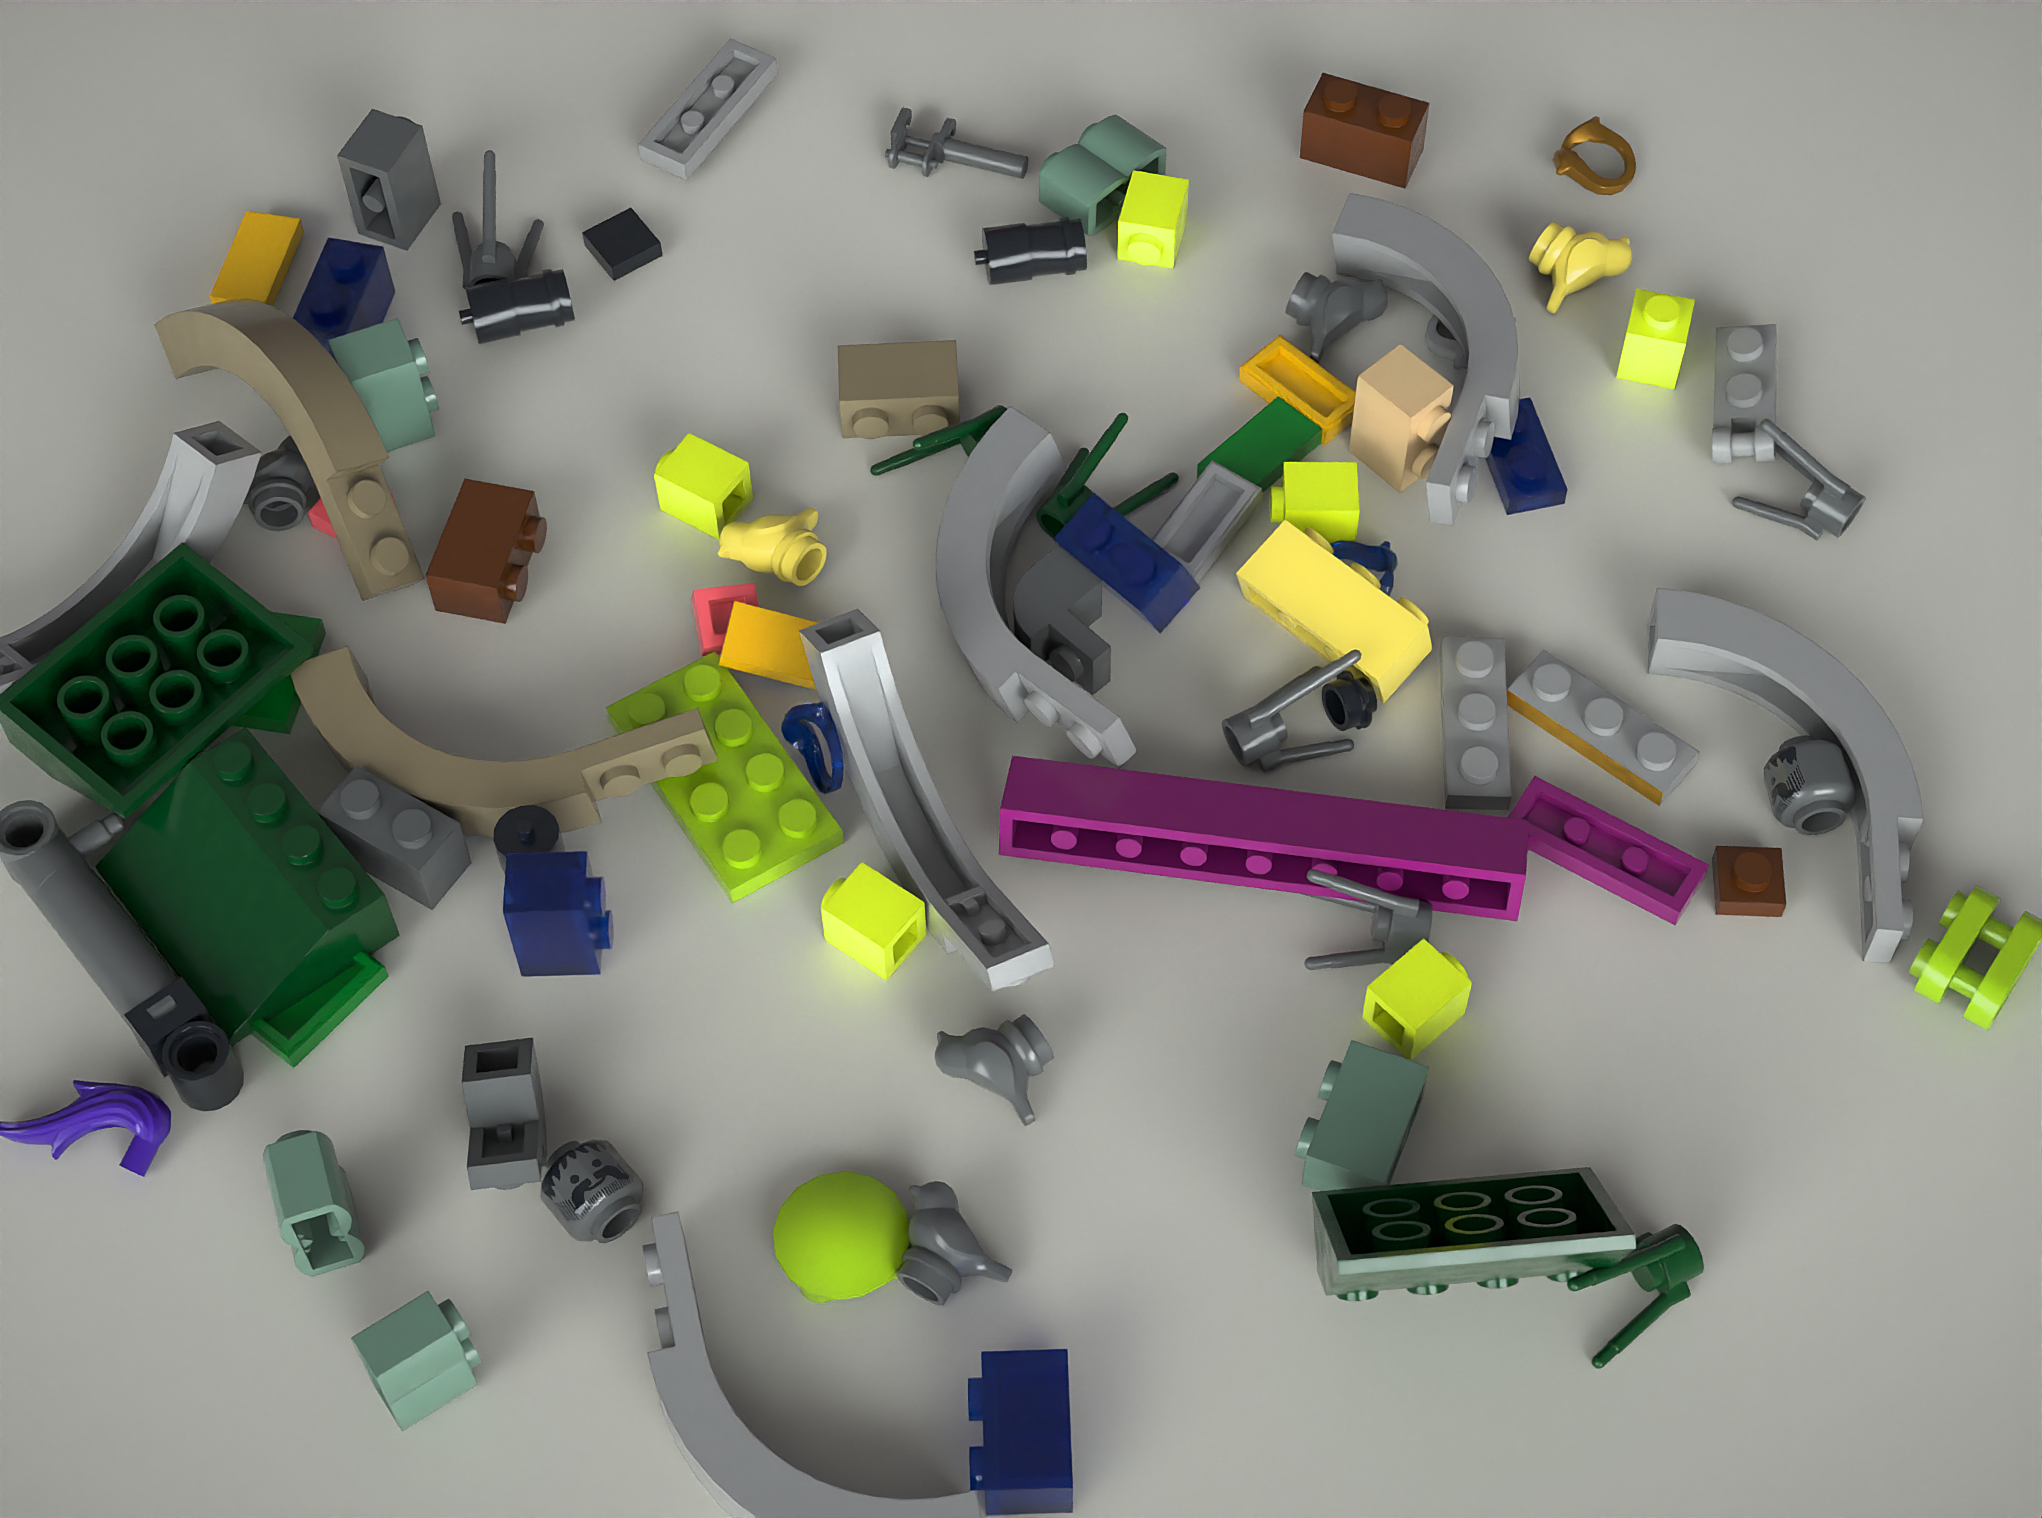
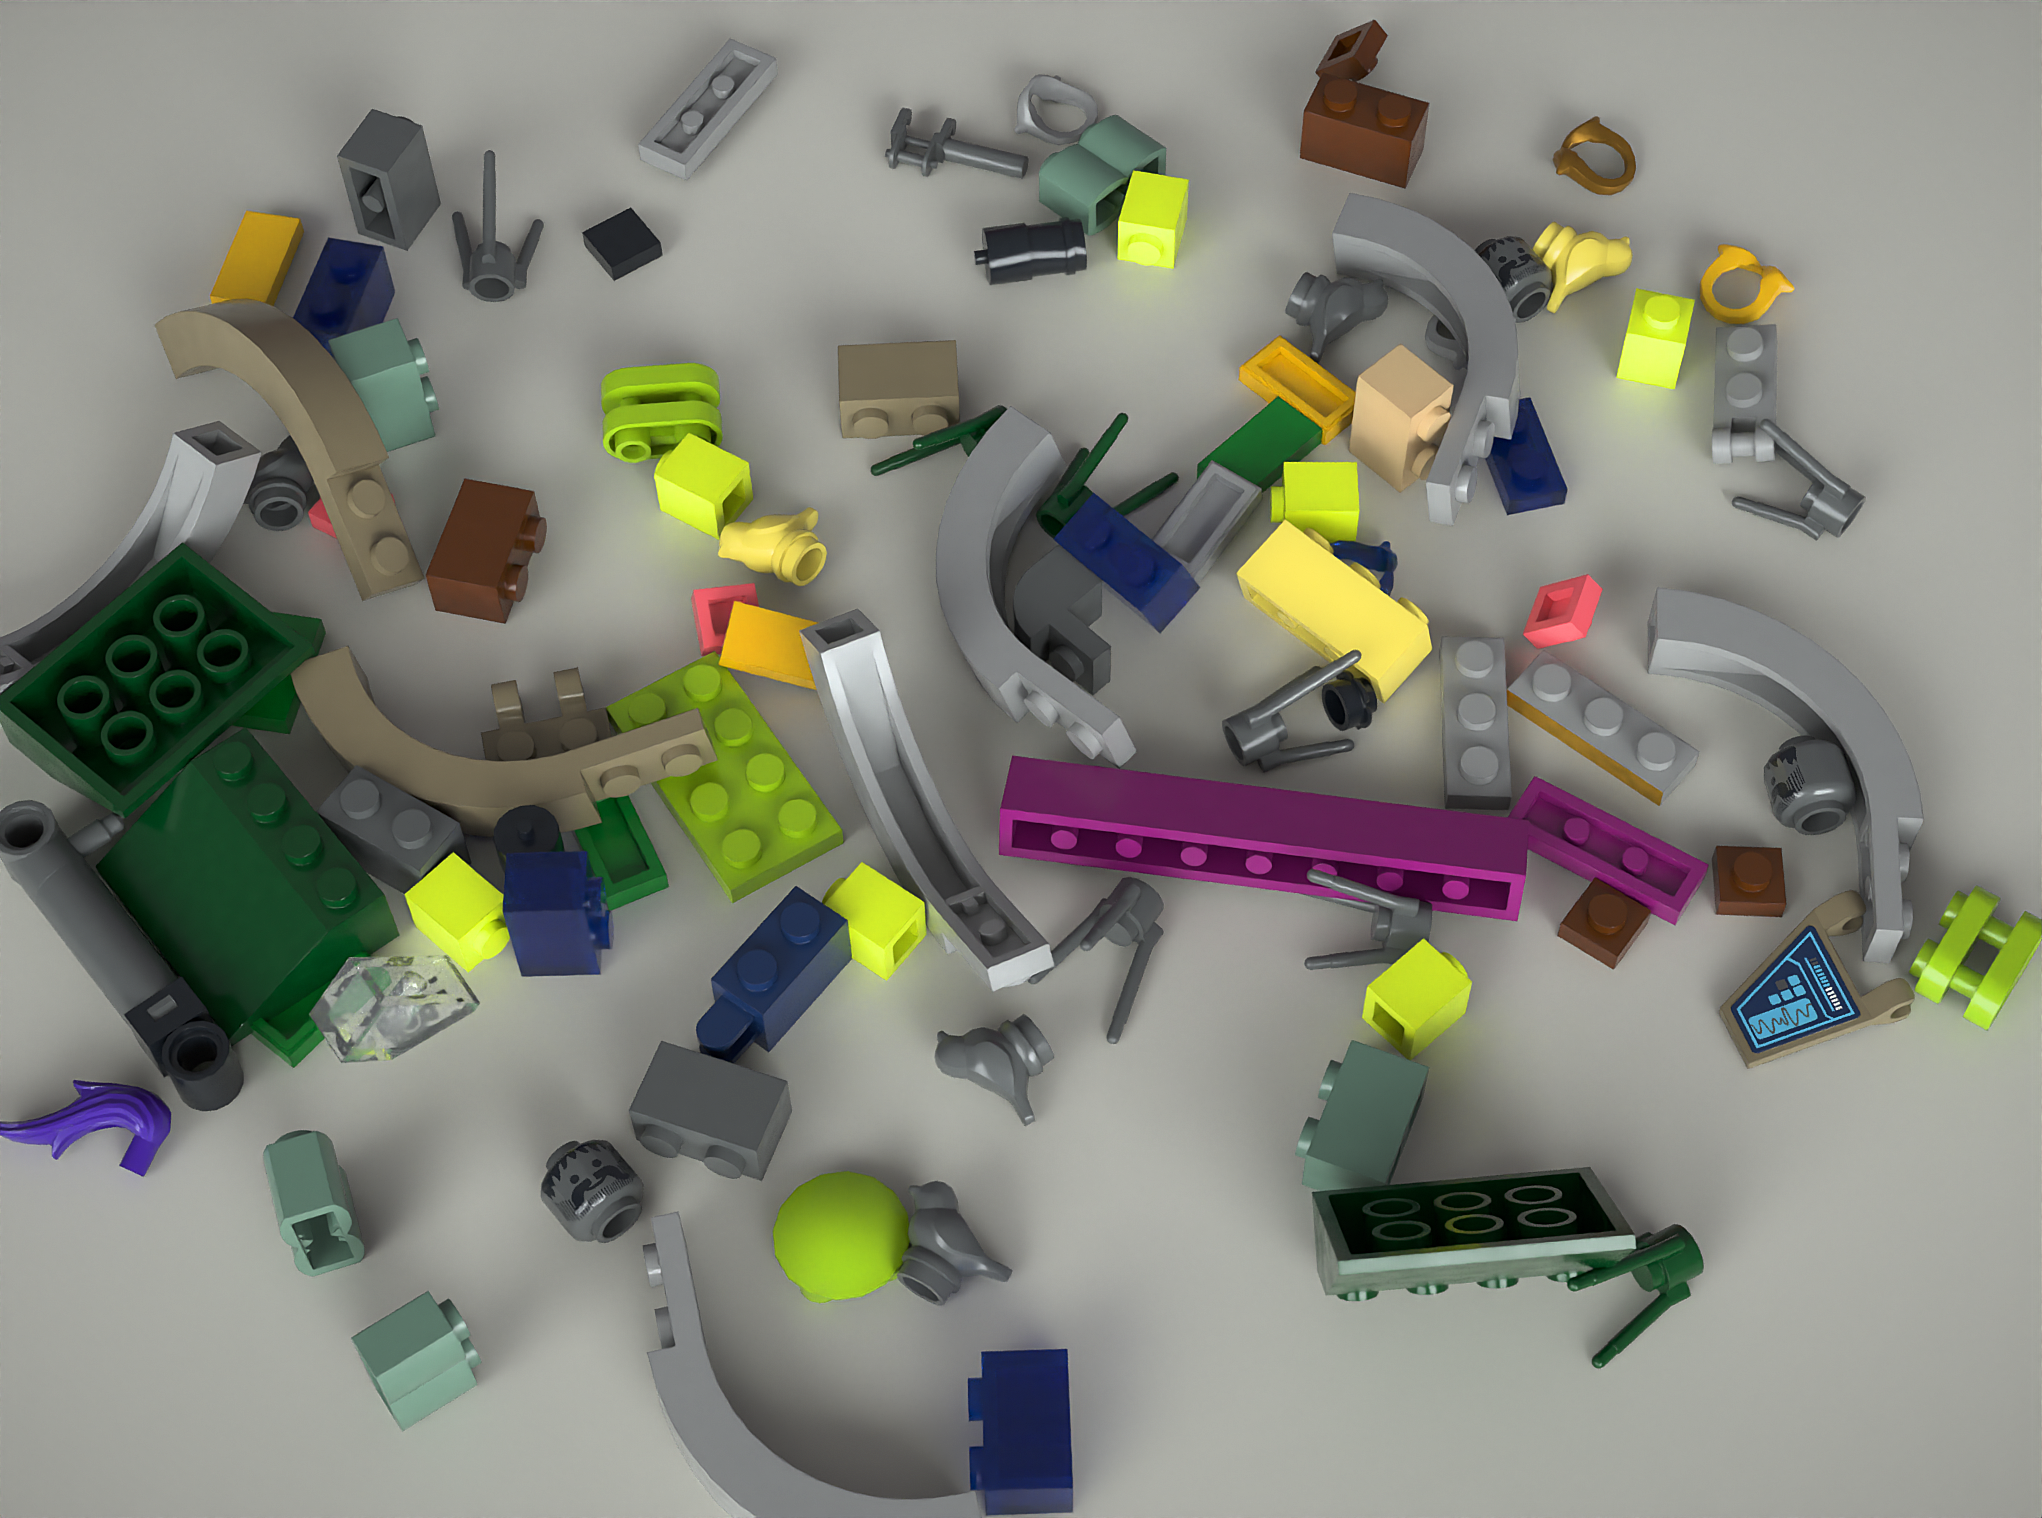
(390, 1005): none -> clear slope
(459, 912): none -> neon yellow brick
(504, 1114): dark grey brick -> none
(518, 305): black piece -> none
(547, 737): none -> dark tan plate
(622, 853): none -> green tile
(657, 407): none -> lime brick
(710, 1112): none -> dark grey brick
(774, 977): none -> dark blue brick
(803, 737): clear blue piece -> none
(1057, 91): none -> light grey piece
(1123, 919): none -> dark grey plant
(1353, 52): none -> reddish brown plate
(1520, 273): none -> dark grey head
(1562, 611): none -> coral plate
(1604, 923): none -> reddish brown plate
(1734, 257): none -> yellow piece
(1805, 991): none -> flag

